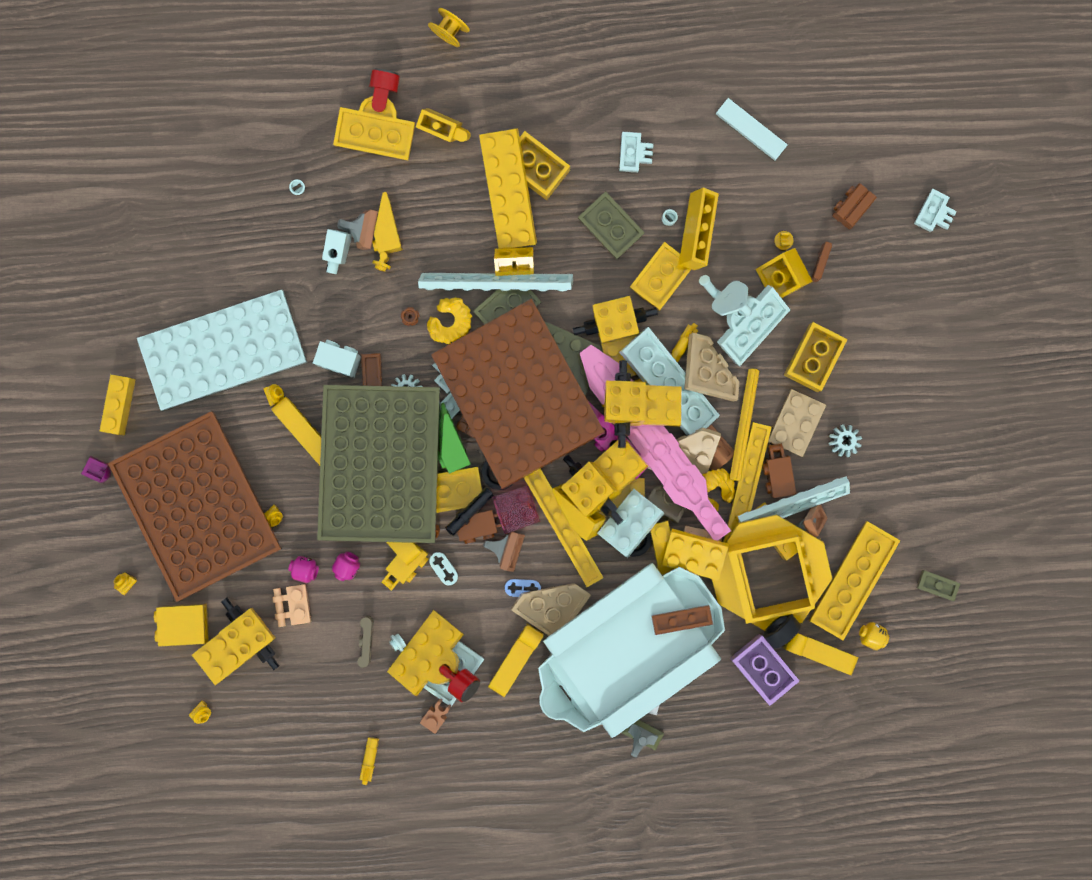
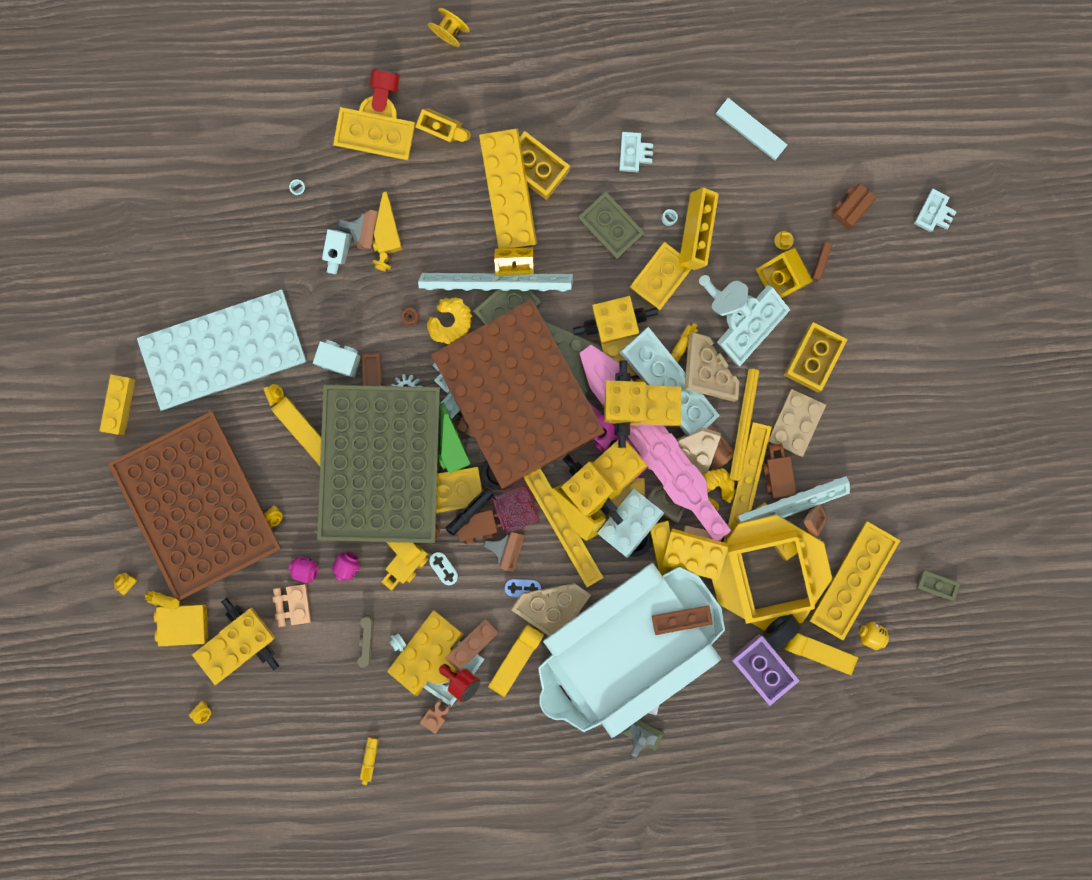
(96, 470): magenta plate -> none
(161, 600): none -> yellow piece
(471, 645): none -> nougat plate
(852, 440): light aqua gear -> none

